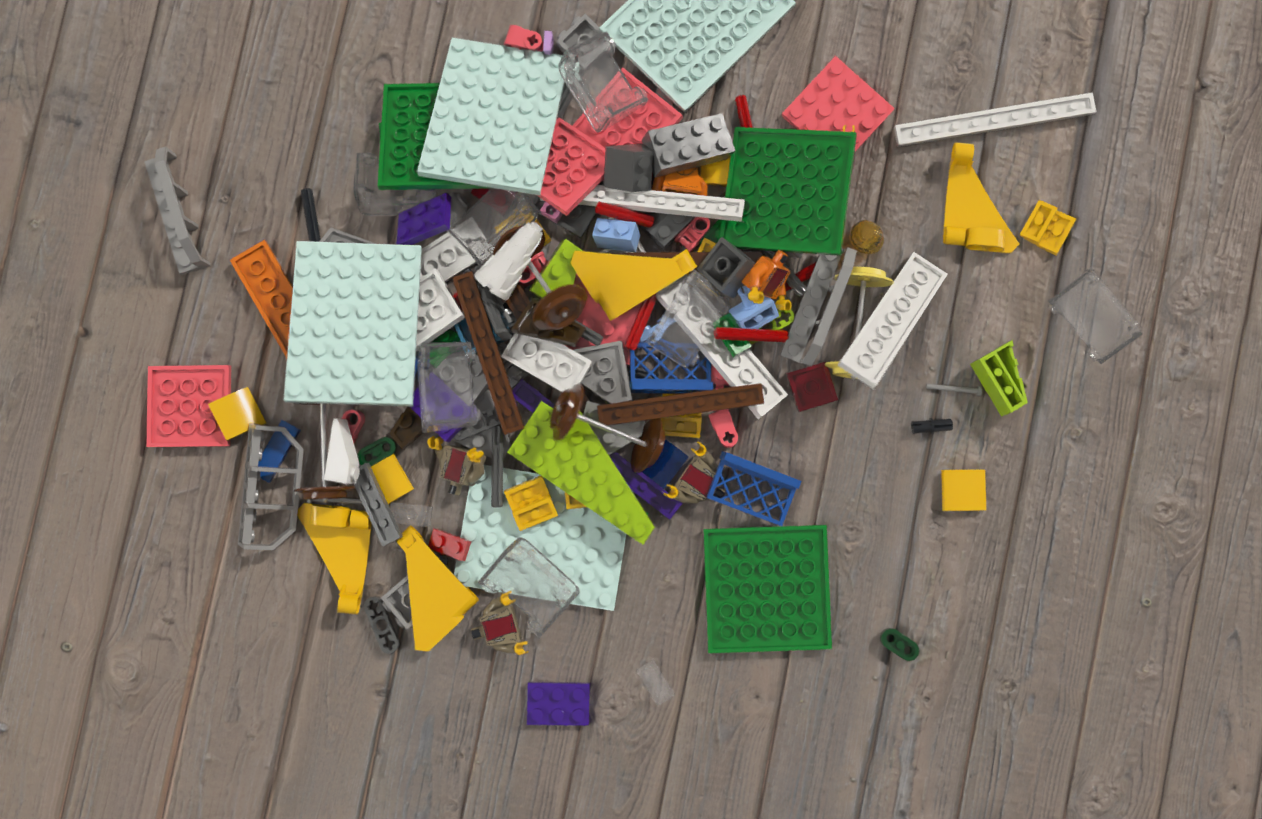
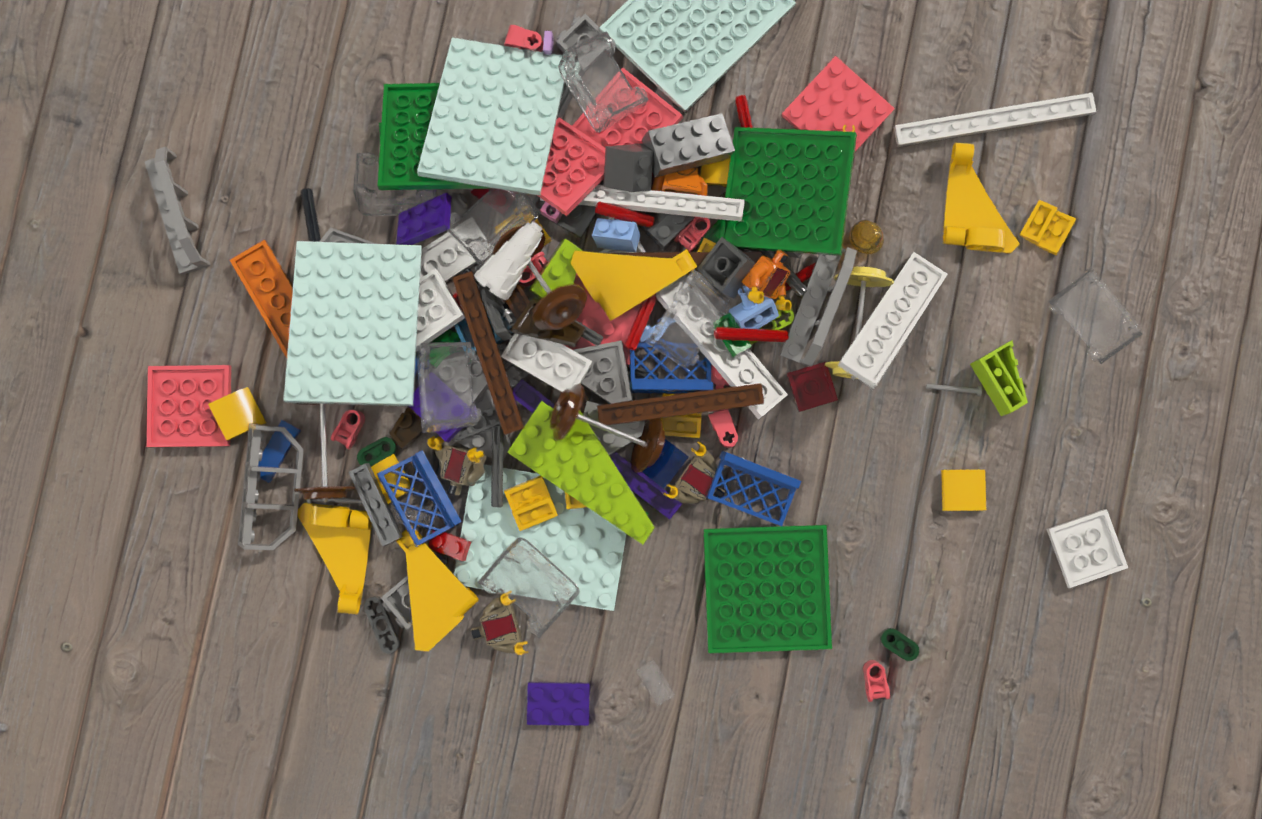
(342, 458): white slope -> none
(432, 486): none -> blue fence
(876, 685): none -> coral piece
(931, 426): black axle -> none
(1087, 548): none -> white plate

